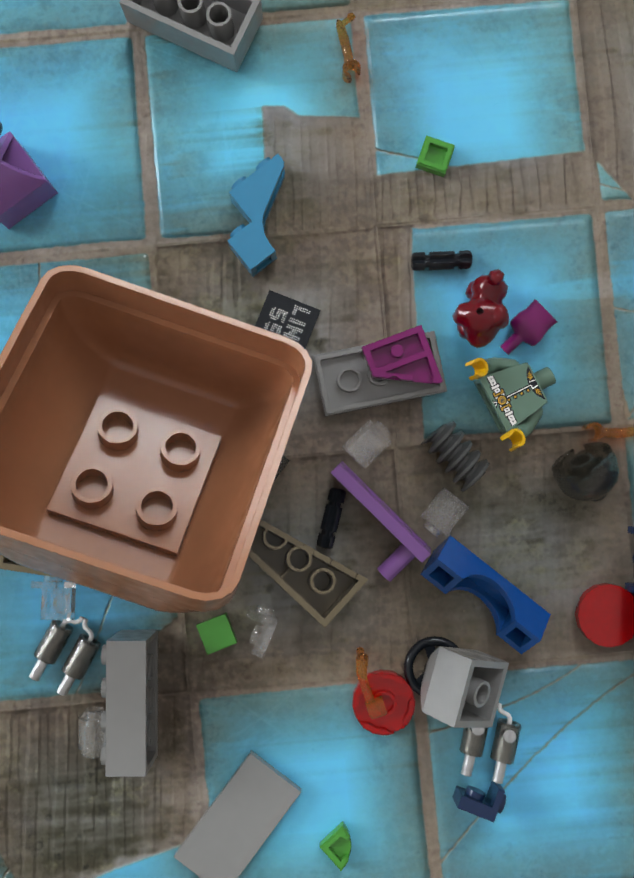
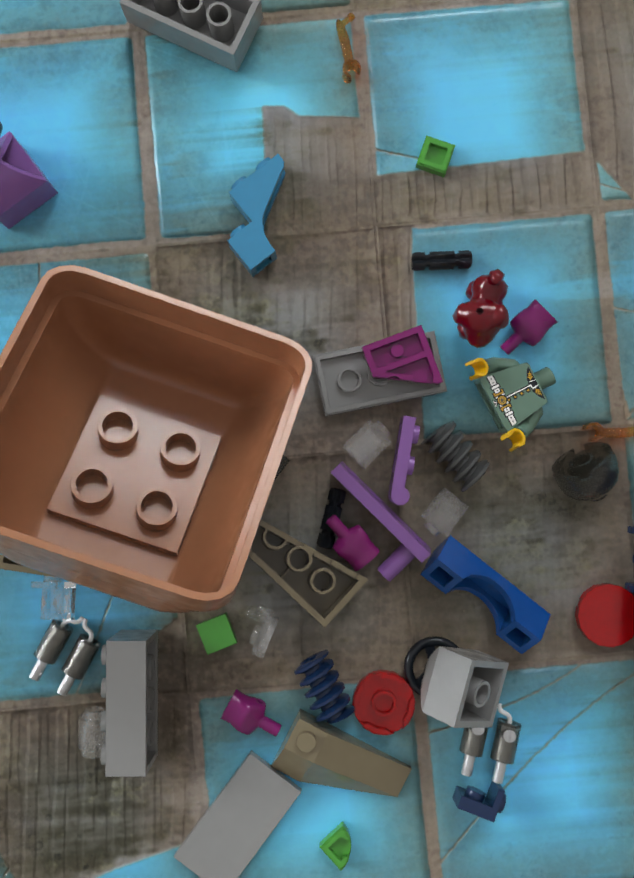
(248, 714): none -> magenta piece
(288, 318): black sticker -> none
(325, 688): none -> dark blue piece
(334, 758): none -> dark tan wedge
(352, 543): none -> magenta piece
(374, 705): clear orange piece -> none
(403, 462): none -> medium lavender plate

